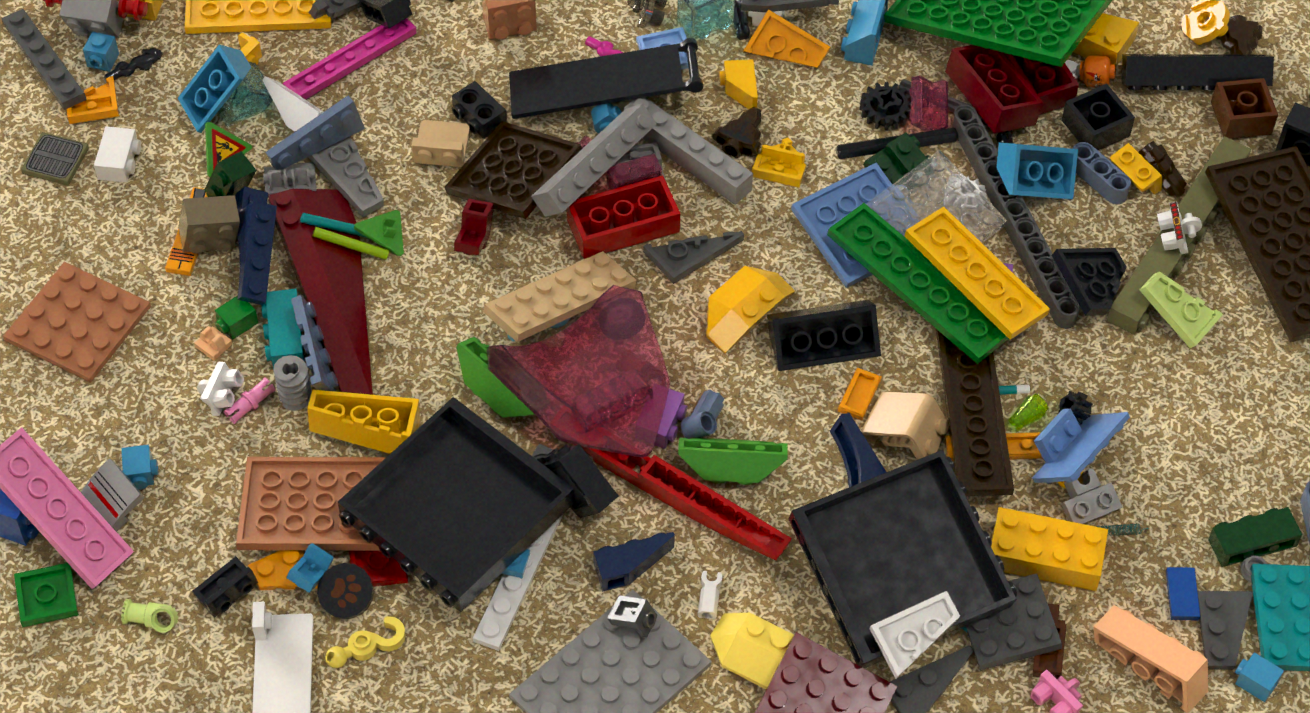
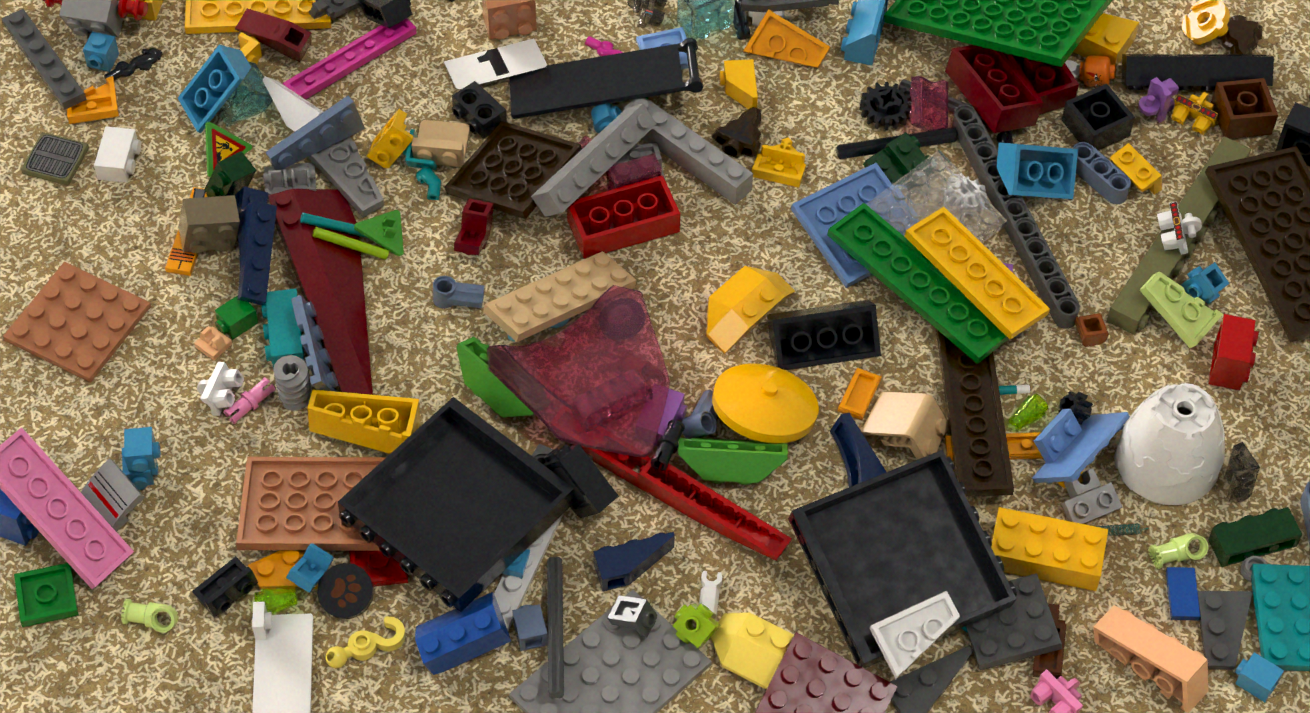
(140, 449): none -> dark azure brick
(276, 33): none -> dark red slope
(276, 598): none -> clear neon green cone
(390, 141): none -> yellow bracket
(417, 163): none -> teal bracket
(427, 176): none -> teal arm
(448, 293): none -> sand blue piece
(461, 635): none -> blue slope
(496, 63): none -> white sticker
(530, 627): none -> sand blue brick
(555, 627): none -> dark grey axle
(667, 445): none -> black pin
(688, 255): dark grey wing -> none
(705, 624): none -> lime brick
(765, 403): none -> yellow dish
(1091, 276): black plate -> none
(1091, 329): none -> dark orange brick
(1158, 98): none -> medium lavender hips
(1171, 179): dark brown rock -> none
(1172, 446): none -> white piece
(1177, 550): none -> yellowish green connector
(1197, 108): none -> yellow hips
(1205, 283): none -> dark azure brick
(1233, 352): none -> red brick
(1241, 473): none -> clear smoke bracket

